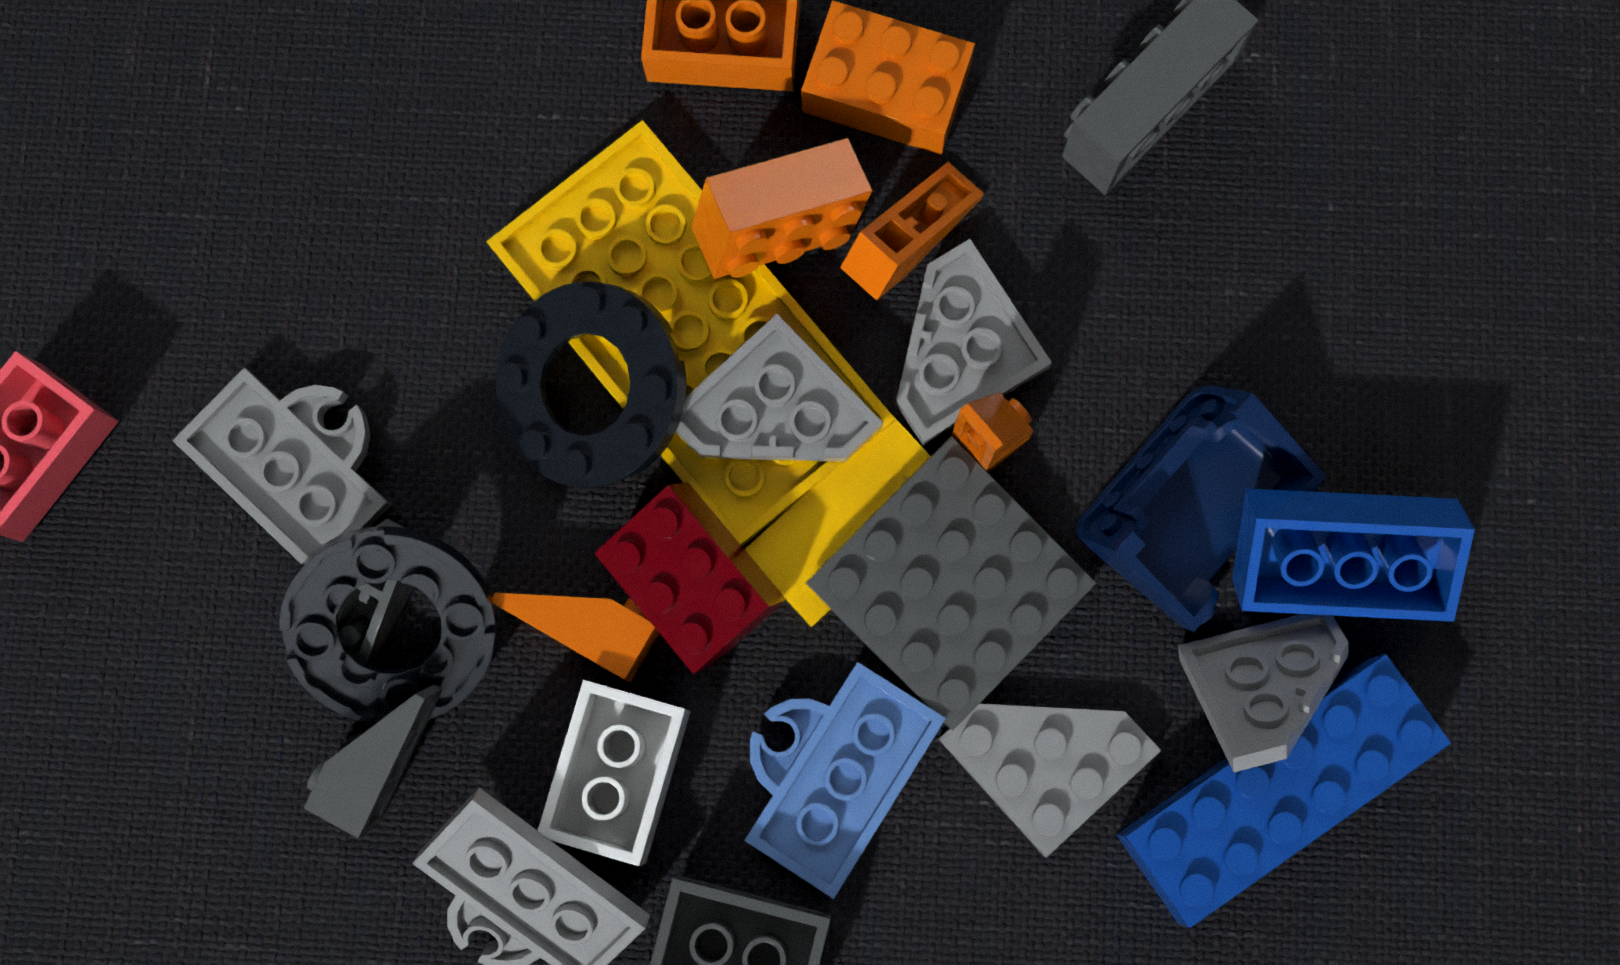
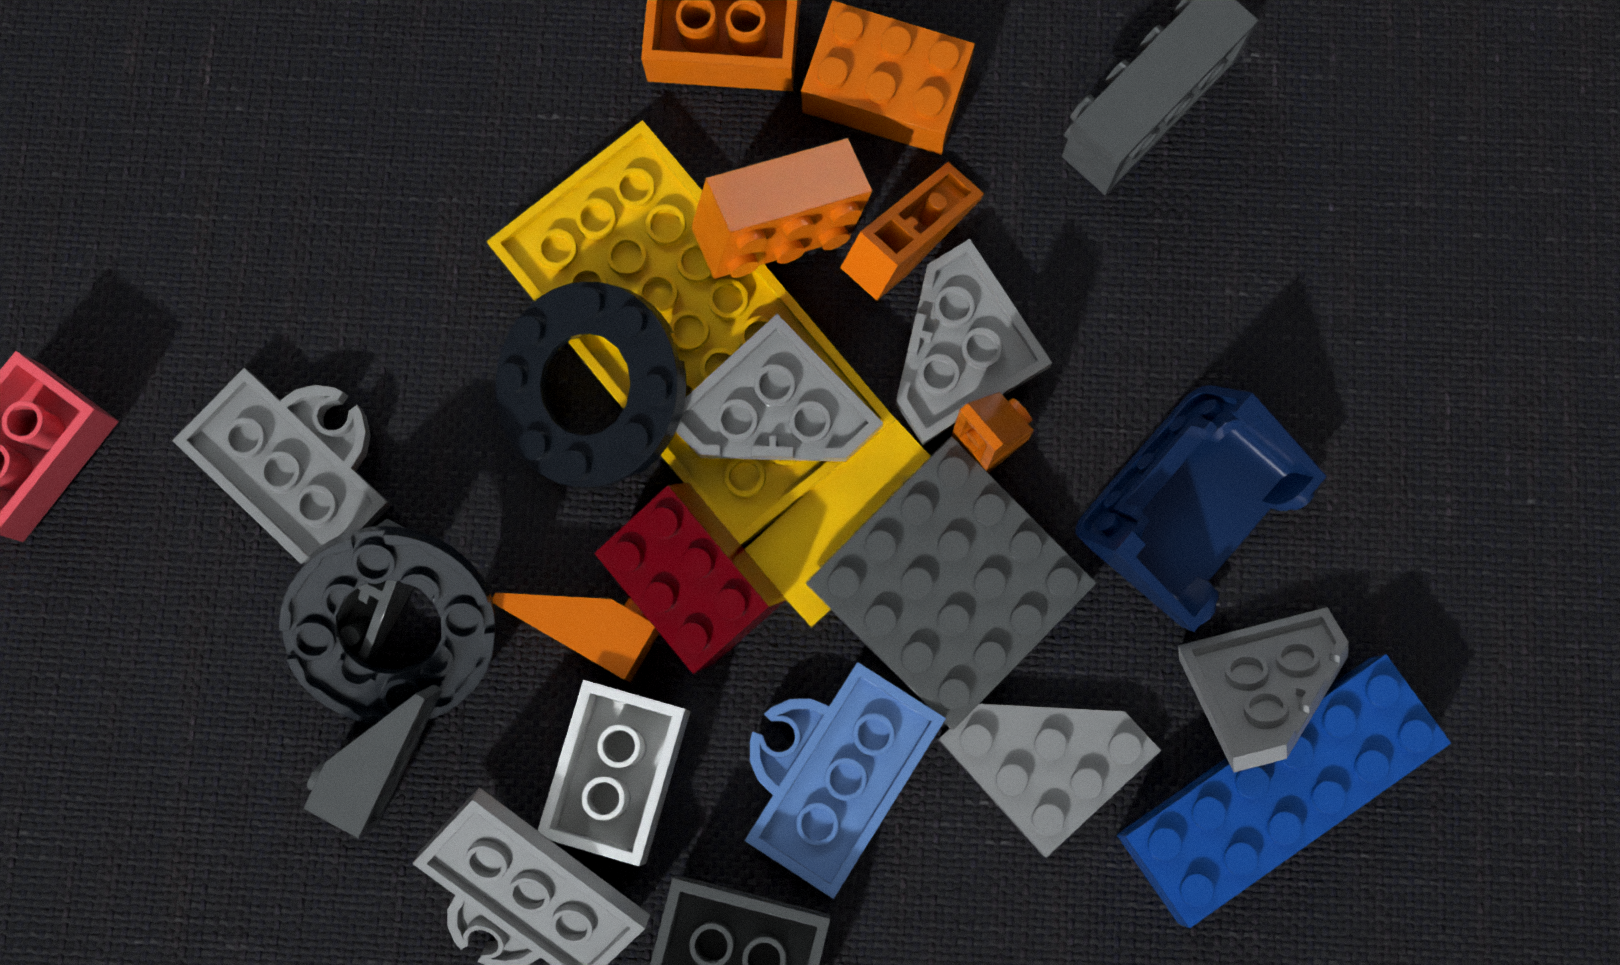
(1351, 554): blue brick -> none

